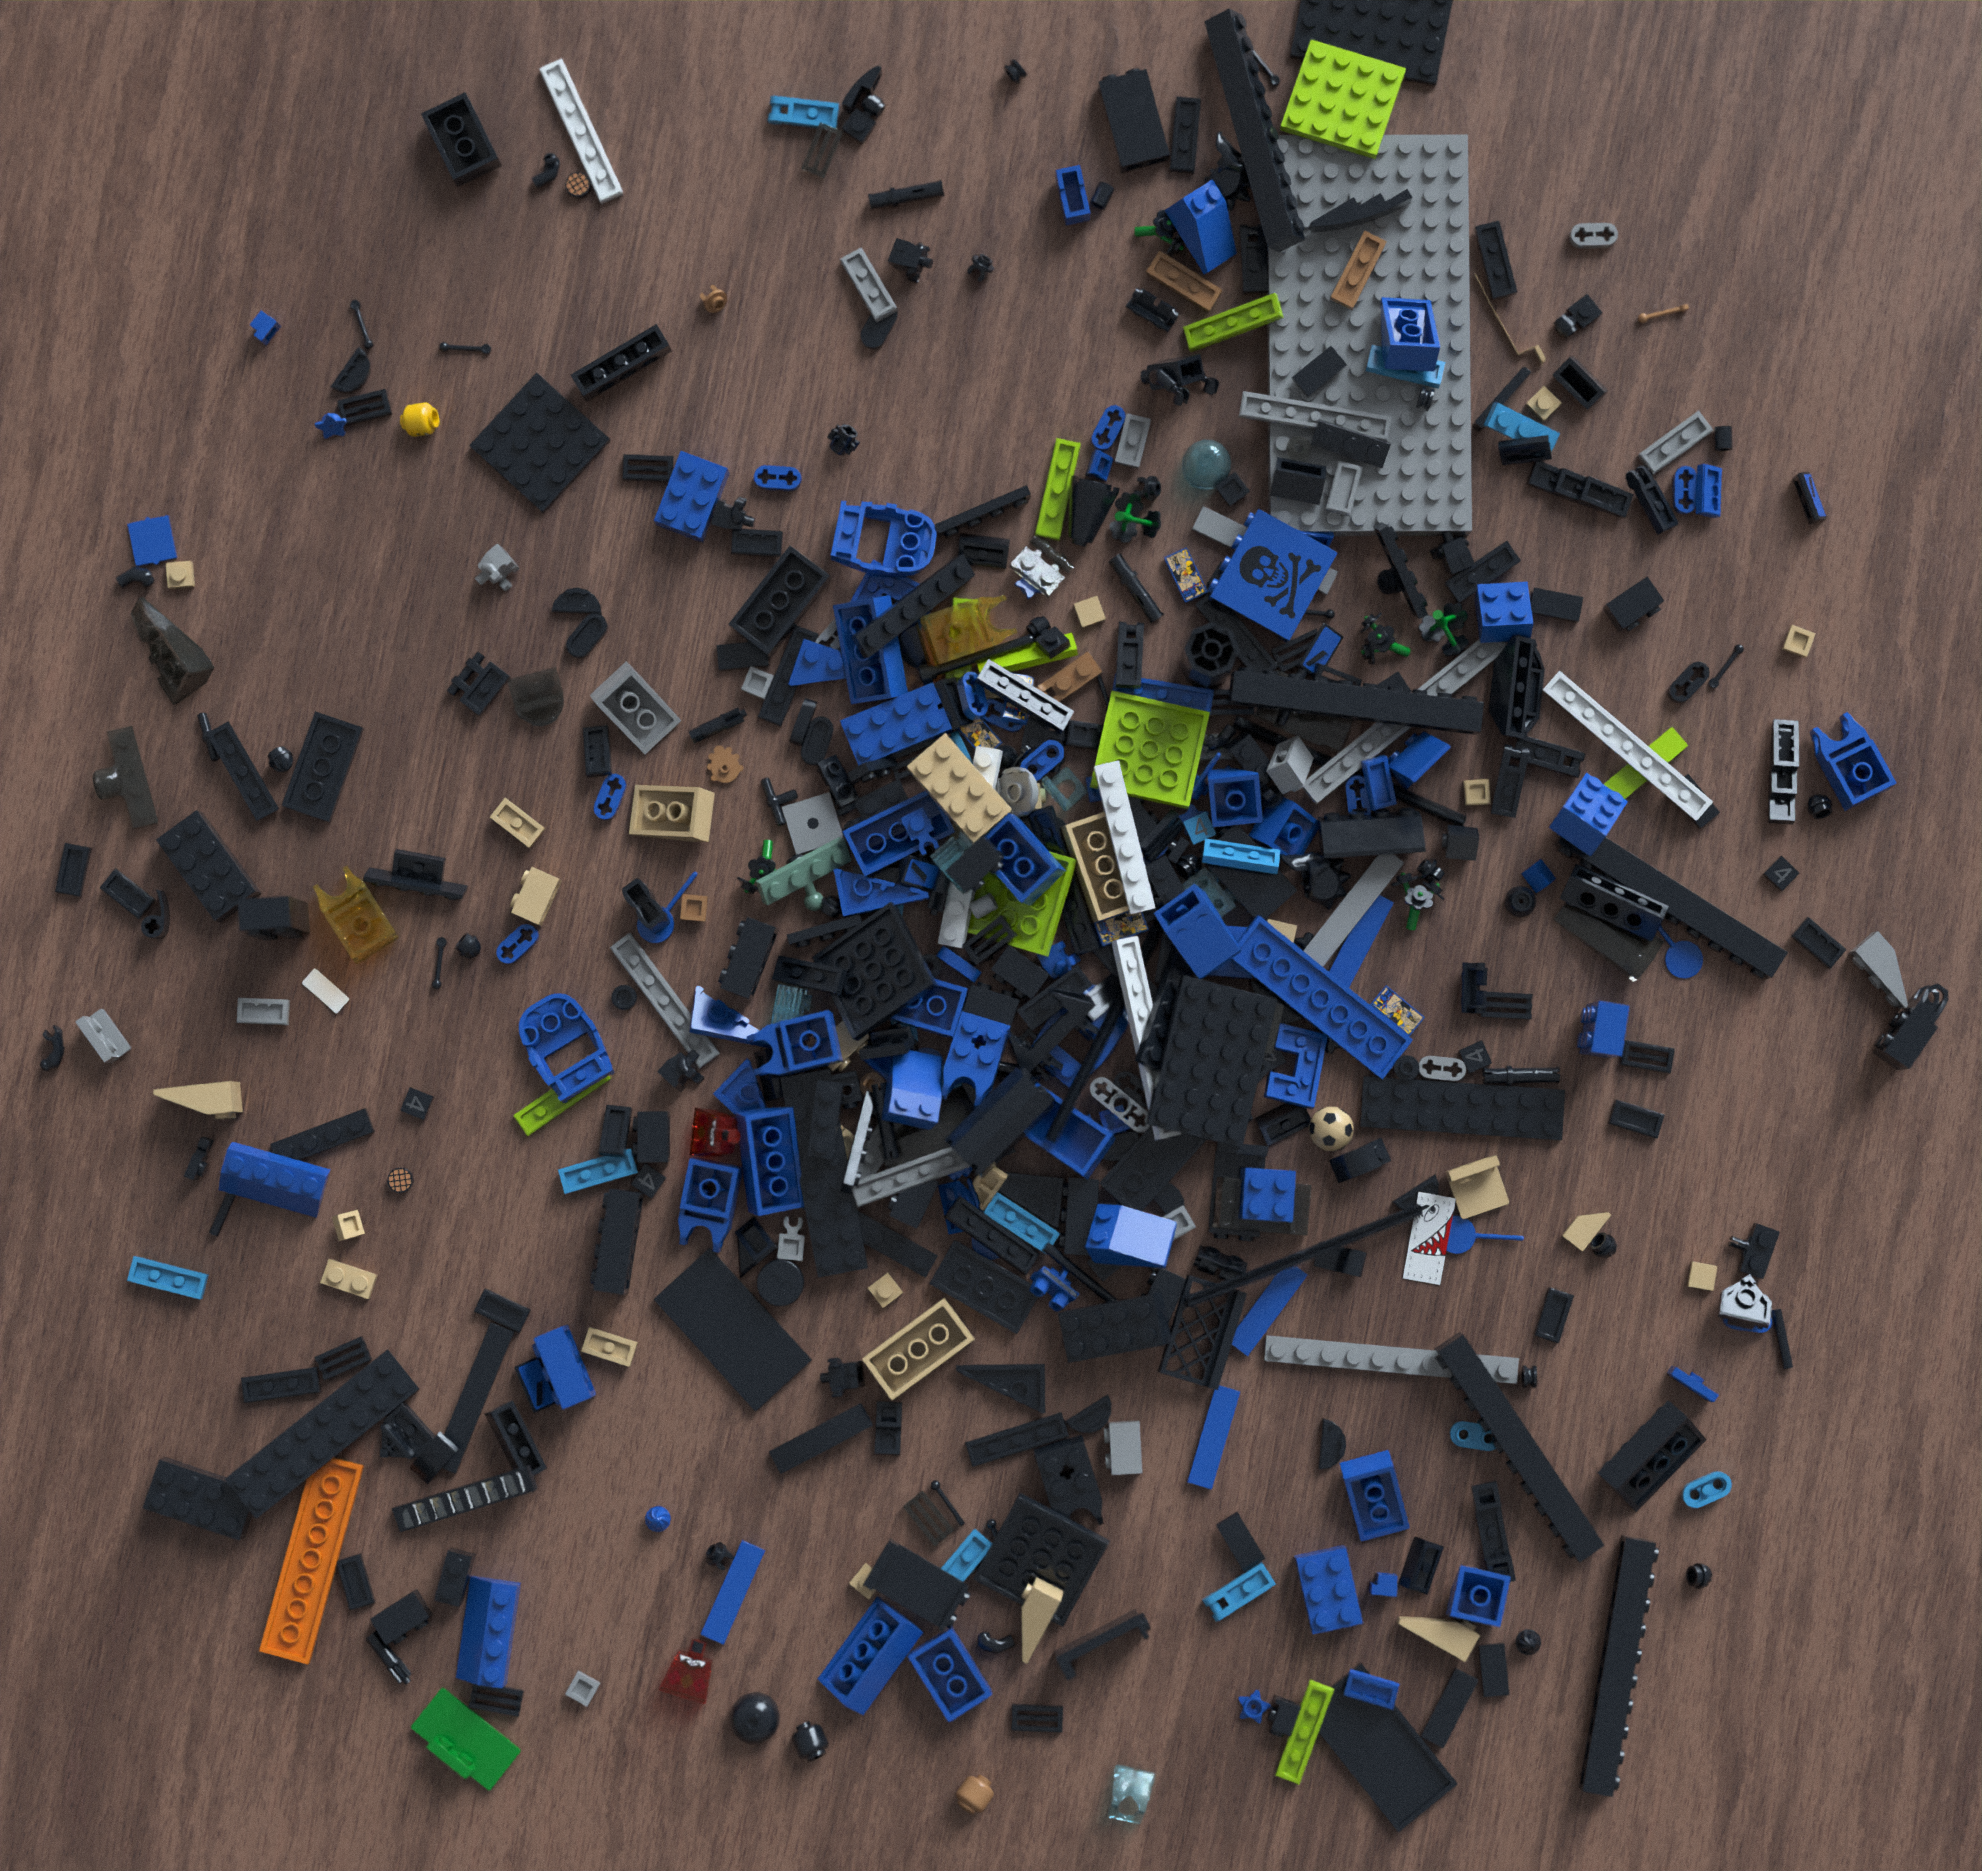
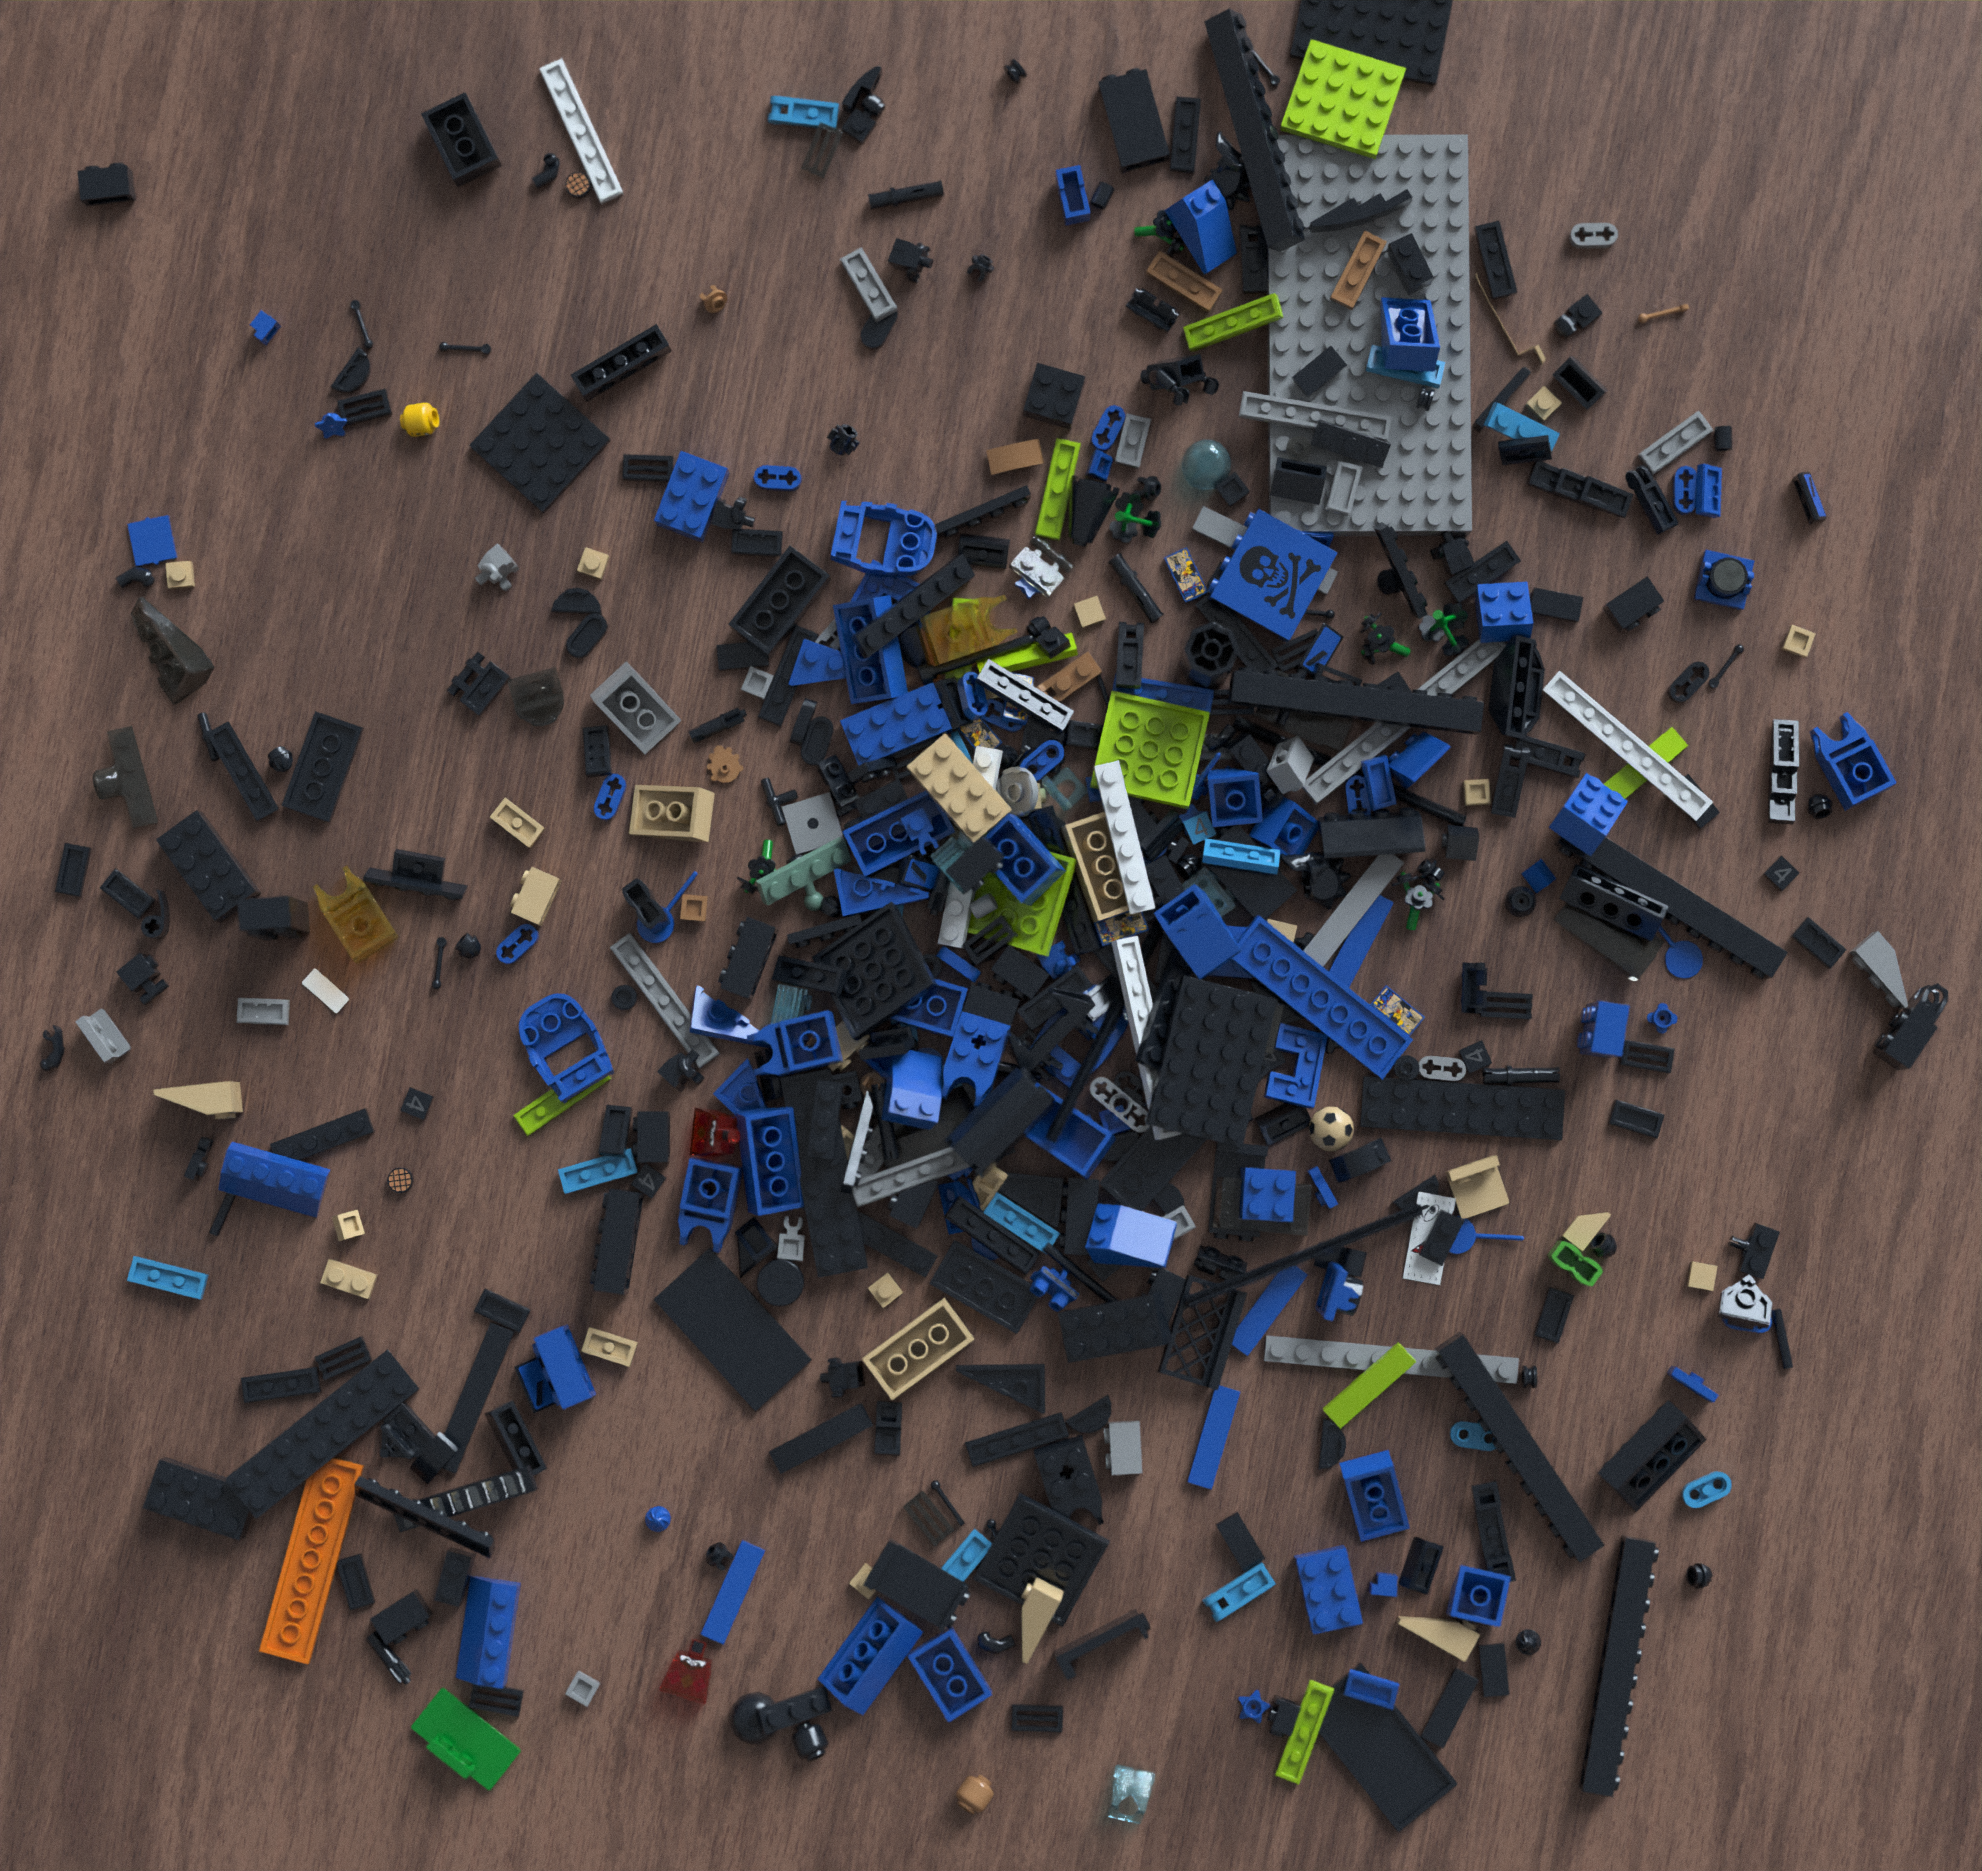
(106, 184): none -> black piece
(139, 974): none -> black brick
(416, 1512): none -> black plate
(593, 563): none -> tan plate
(793, 1710): none -> black plate
(1015, 456): none -> medium nougat slope
(1054, 396): none -> black brick
(1324, 1194): none -> blue plate
(1338, 1293): none -> blue piece
(1369, 1385): none -> lime tile
(1410, 264): none -> black brick
(1441, 1237): none -> black plate
(1570, 1258): none -> bright green brick
(1669, 1018): none -> blue plate
(1725, 578): none -> piece

